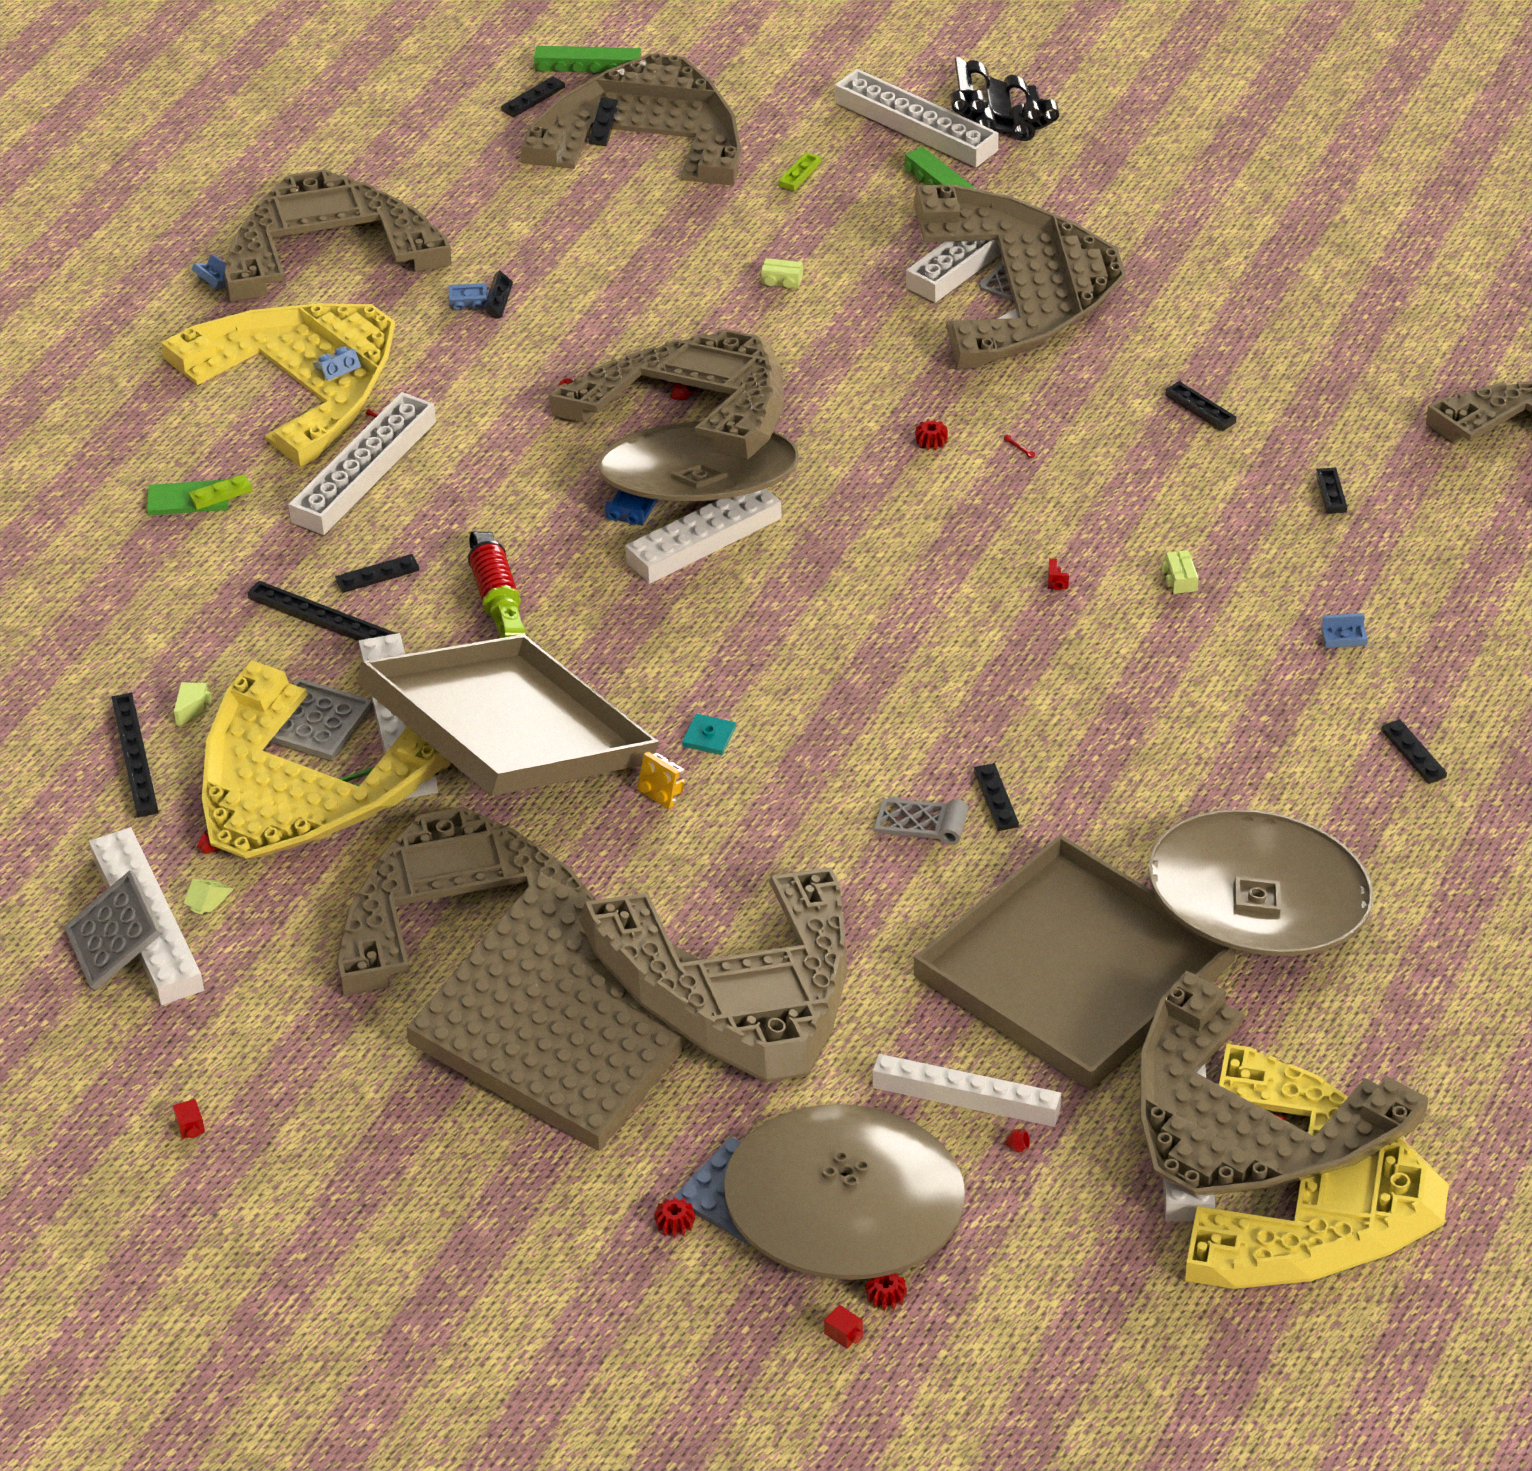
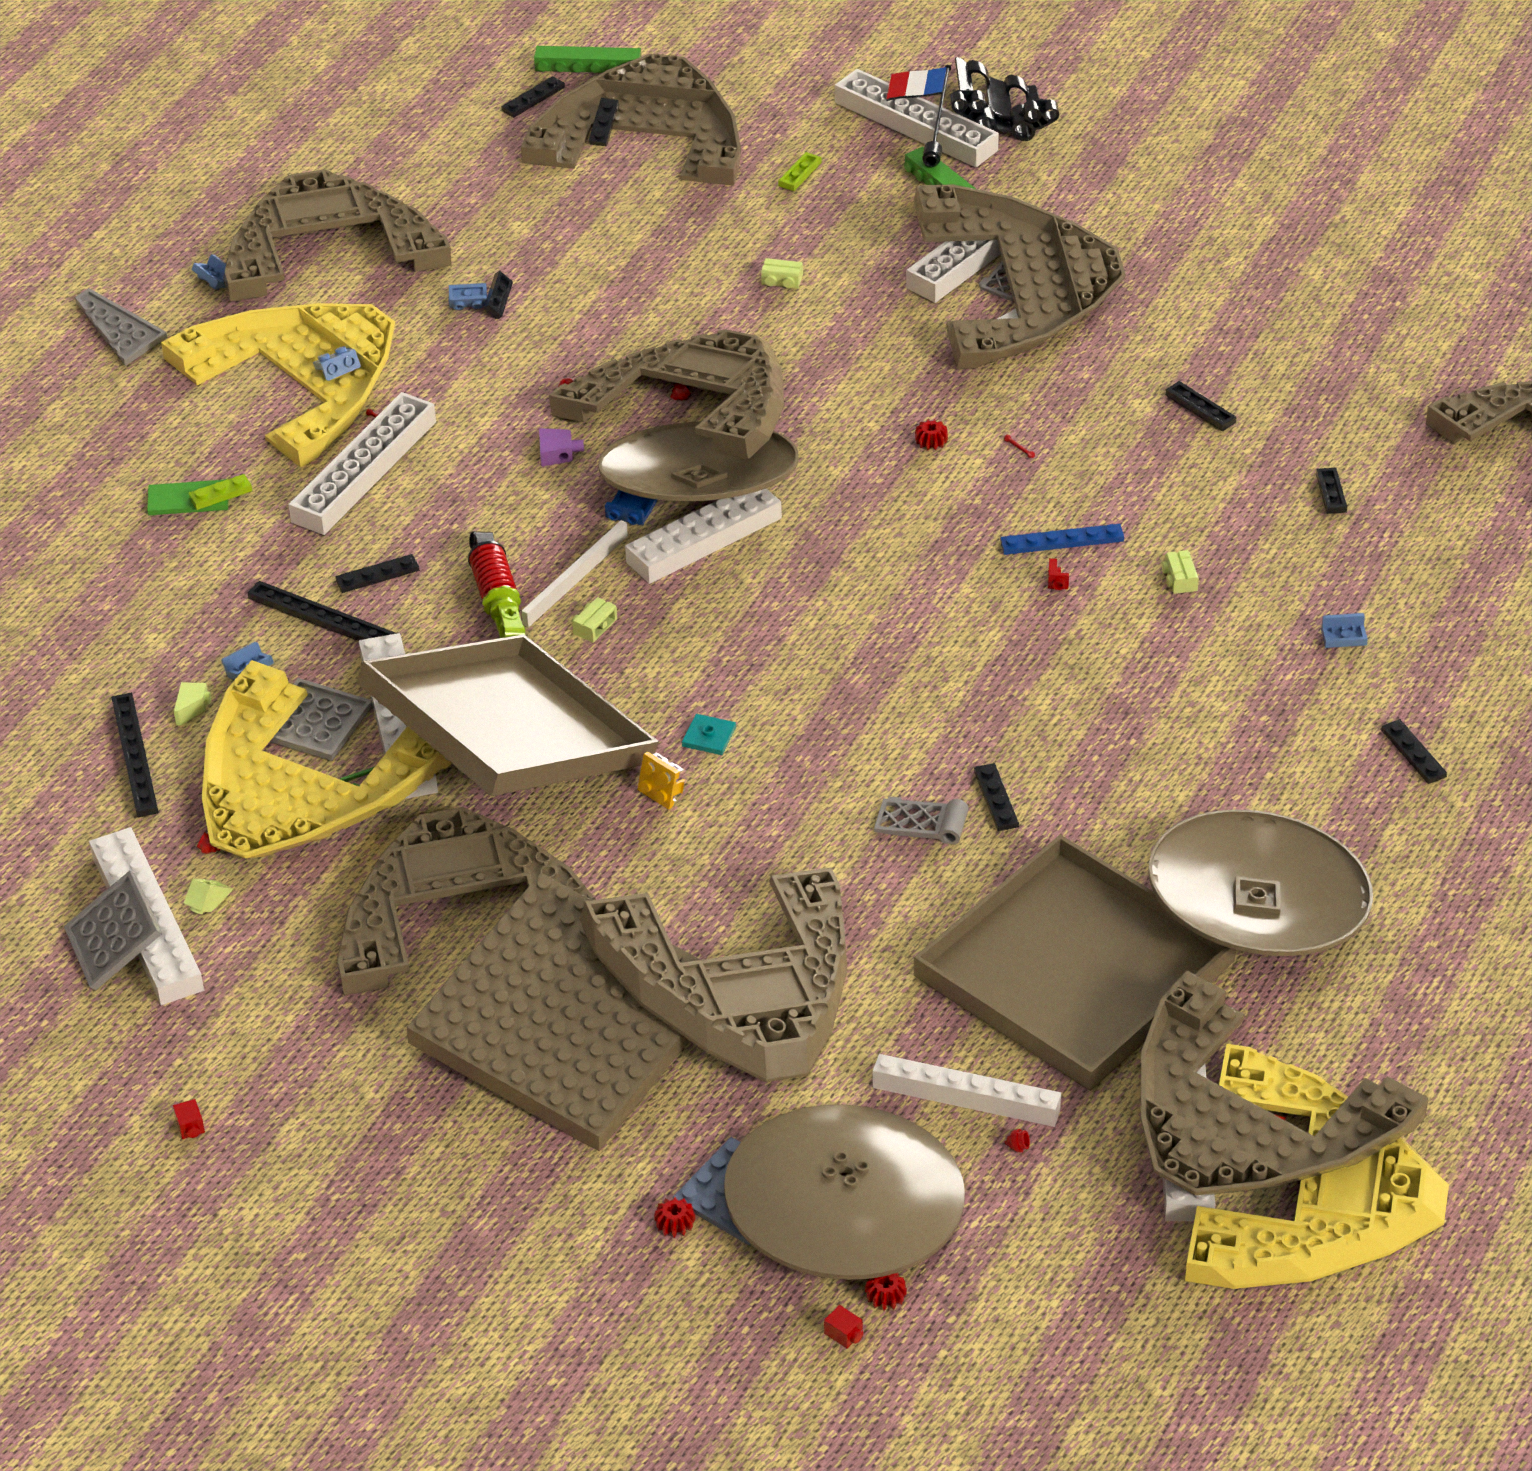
(122, 330): none -> light grey wing
(237, 661): none -> medium blue bracket
(557, 446): none -> medium lavender torso
(574, 573): none -> white tile
(594, 619): none -> yellowish green brick
(922, 84): none -> flag
(1062, 539): none -> blue plate

